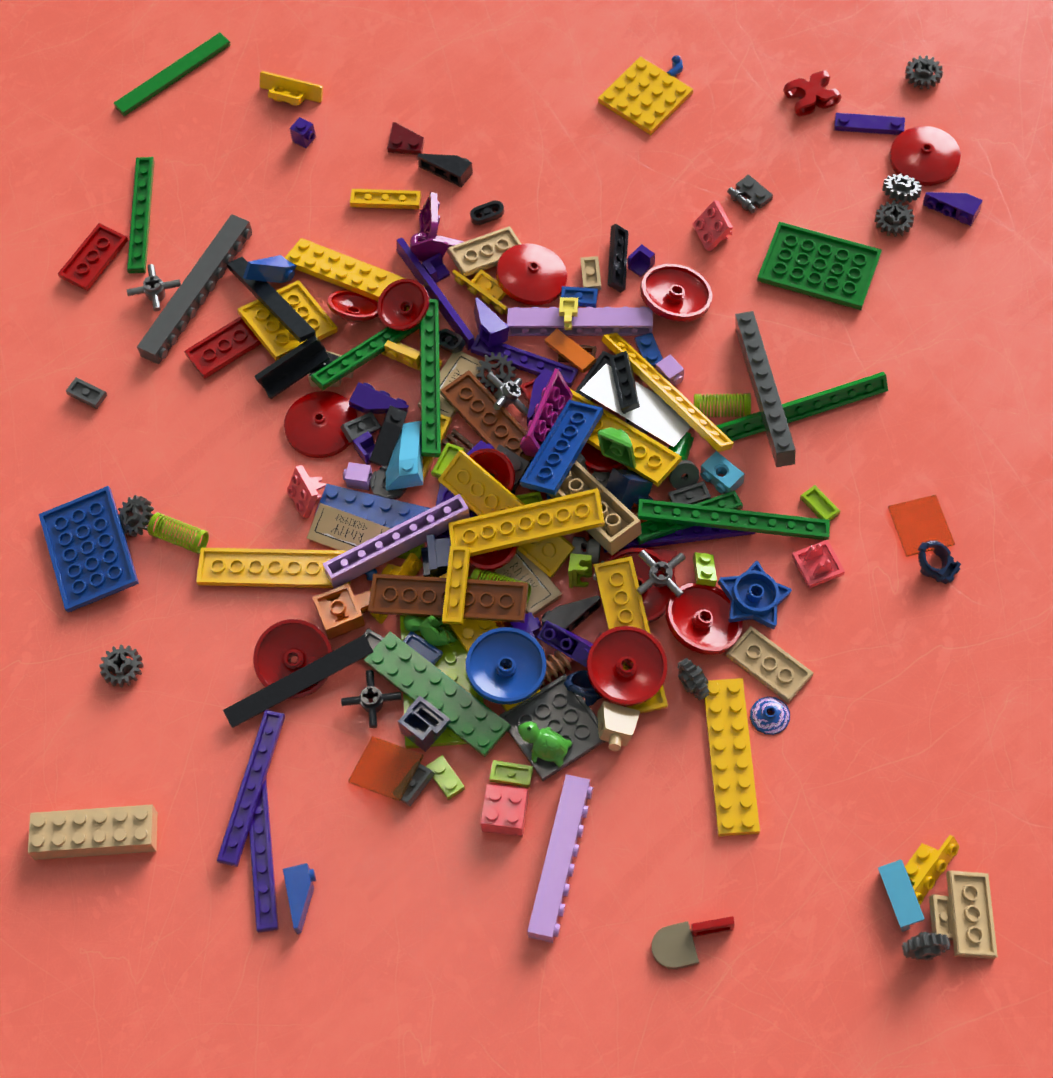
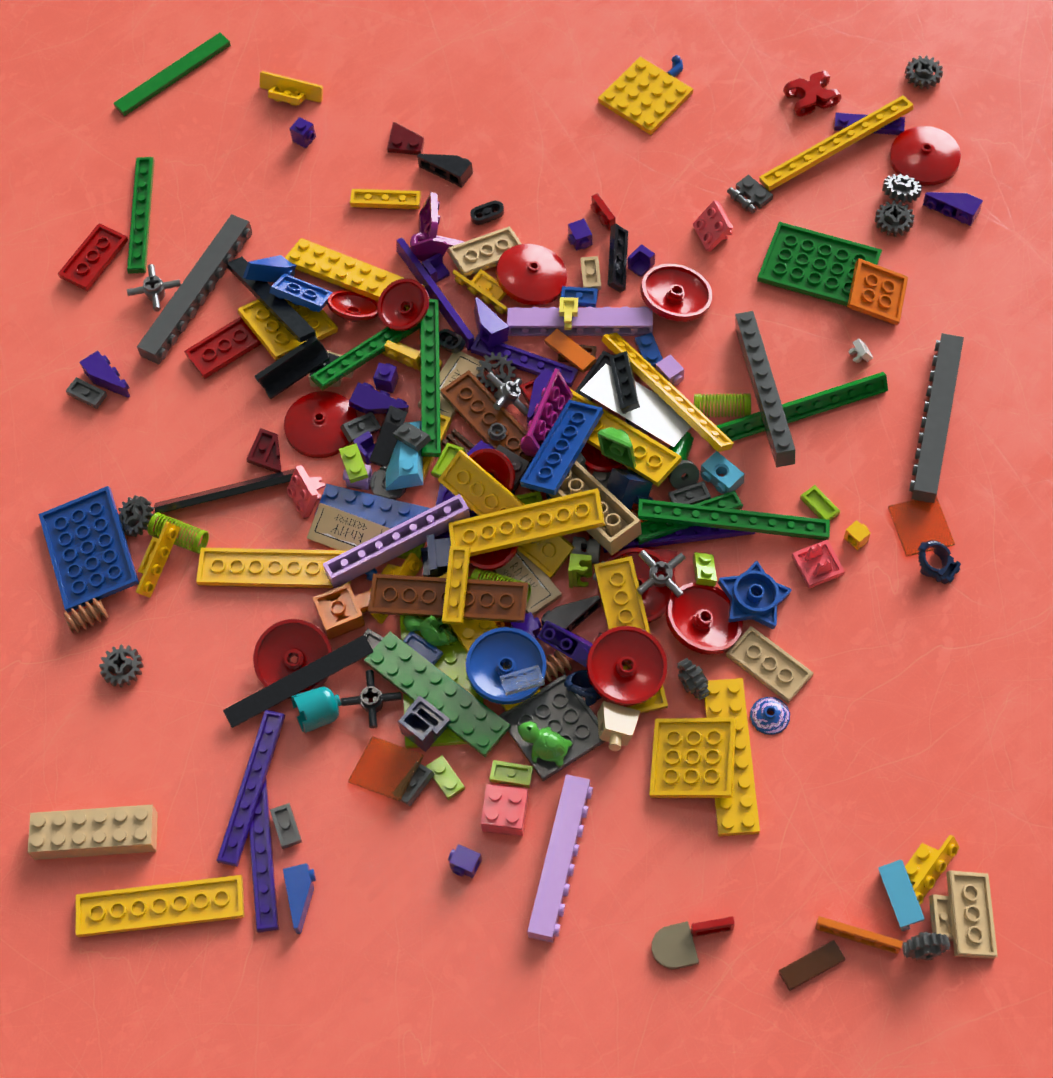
(86, 615): none -> nougat piece
(101, 374): none -> dark purple slope
(155, 559): none -> yellow bracket
(159, 906): none -> yellow plate
(224, 491): none -> black tile
(265, 451): none -> dark red wing
(285, 826): none -> dark grey plate
(300, 292): none -> blue plate
(316, 708): none -> teal cylinder
(353, 463): none -> lime plate
(386, 377): none -> dark purple brick
(412, 436): none -> dark grey plate
(464, 861): none -> dark purple brick
(497, 427): none -> dark grey plate
(522, 680): none -> clear plate
(579, 234): none -> dark purple brick
(605, 215): none -> red plate
(693, 758): none -> yellow plate
(811, 965): none -> reddish brown tile
(836, 143): none -> yellow plate
(857, 535): none -> yellow plate
(858, 935): none -> orange tile
(861, 350): none -> white tile
(877, 291): none -> orange plate
(937, 418): none -> dark grey brick

